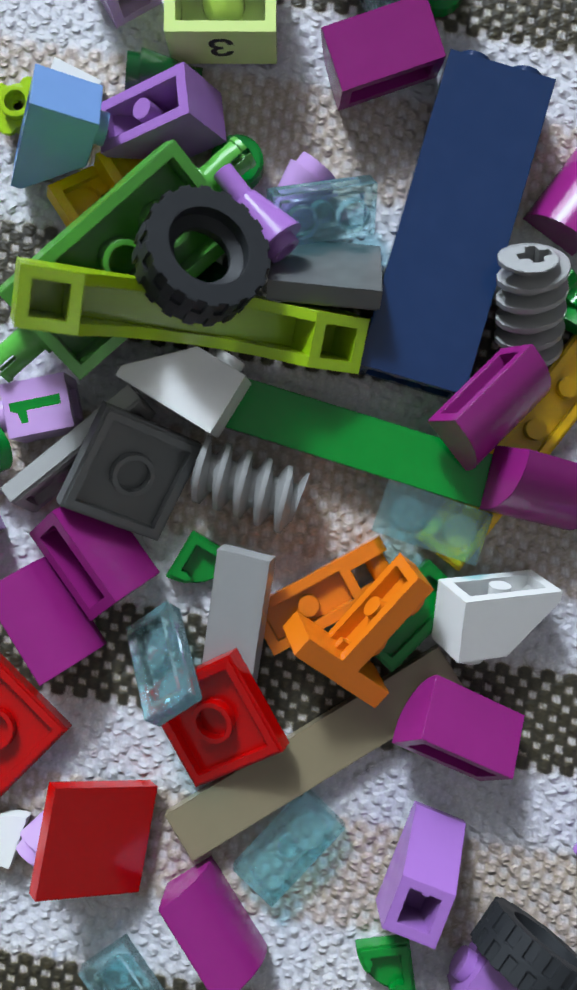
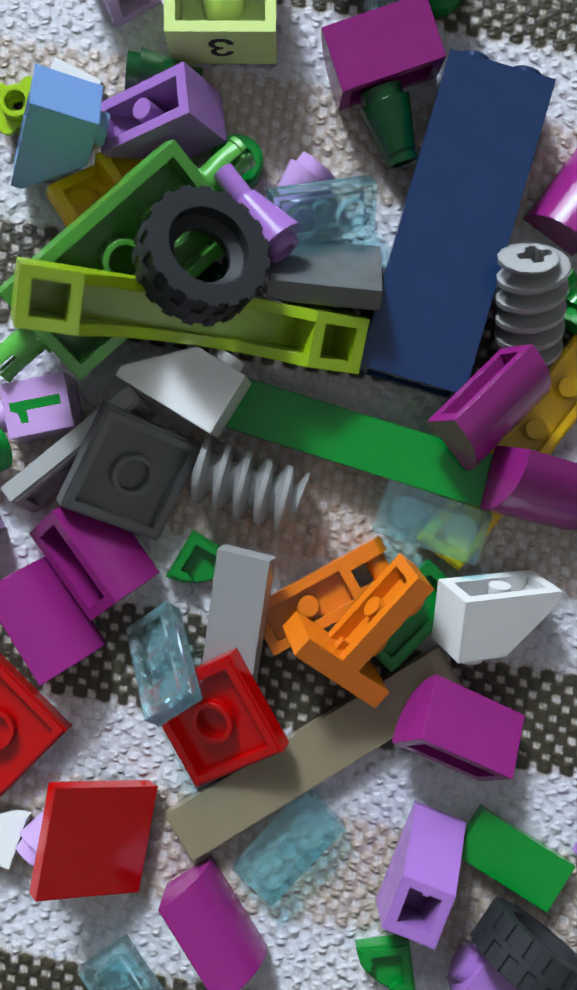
(390, 122): none -> dark green cone
(515, 858): none -> green tile

